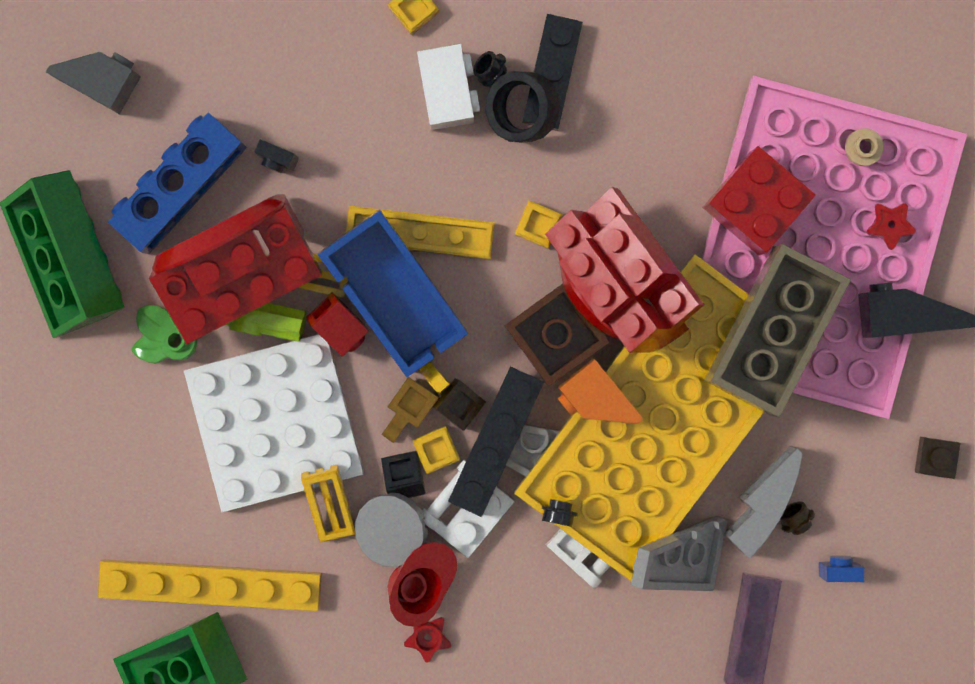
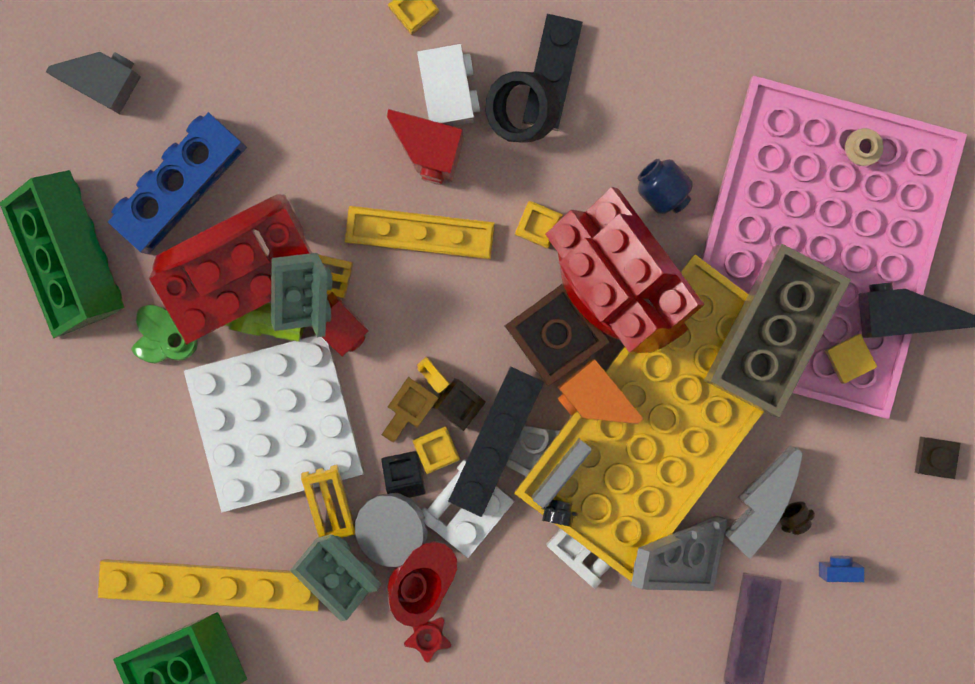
(275, 157): black plate -> none
(300, 293): none -> sand green bracket
(335, 575): none -> sand green bracket
(393, 292): blue piece -> none
(429, 145): none -> red slope
(489, 68): black plate -> none
(561, 473): none -> light grey tile
(665, 186): none -> dark blue head
(759, 201): red brick -> none
(851, 358): none -> yellow tile
(883, 217): red plate -> none

